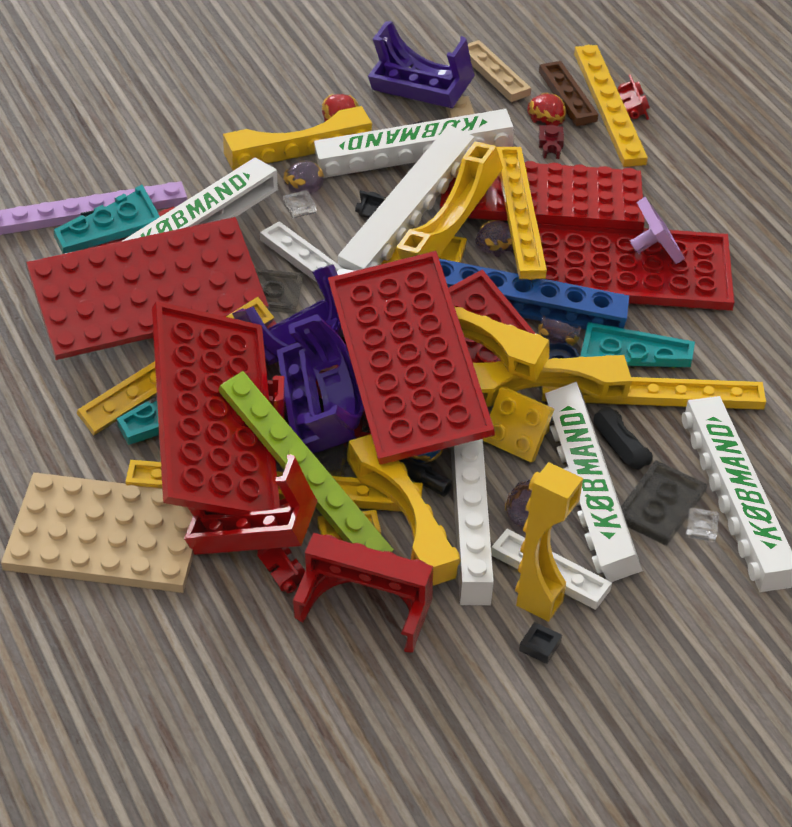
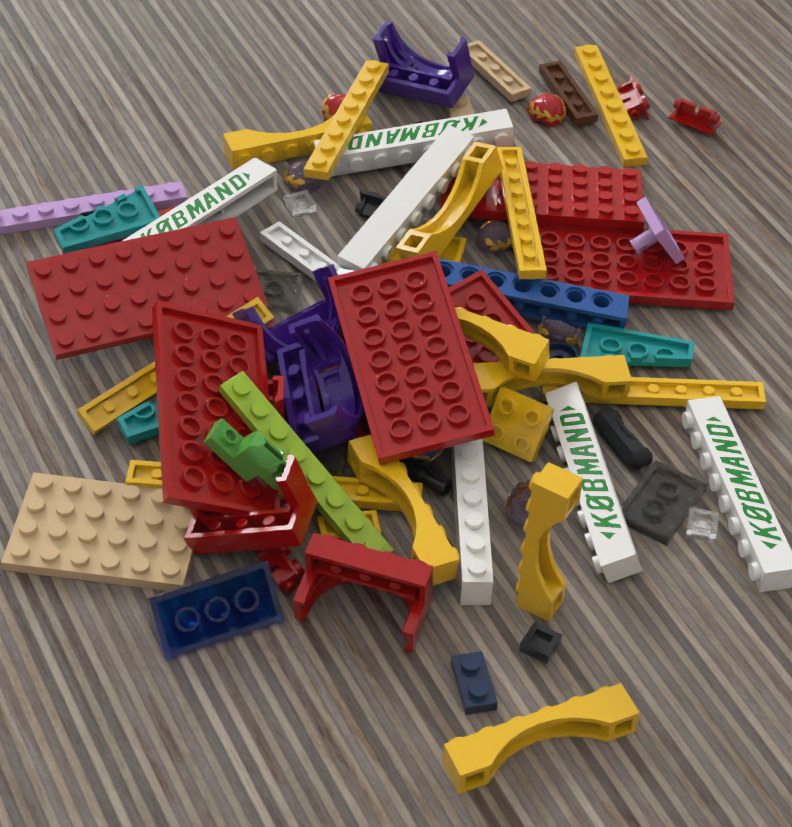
(214, 609): none -> clear blue slope
(247, 455): none -> bright green plate
(346, 120): none -> yellow plate
(473, 683): none -> dark blue plate
(551, 140): dark red plate -> none
(580, 582): white plate -> none
(598, 715): none -> yellow arch
(704, 120): none -> red hinge

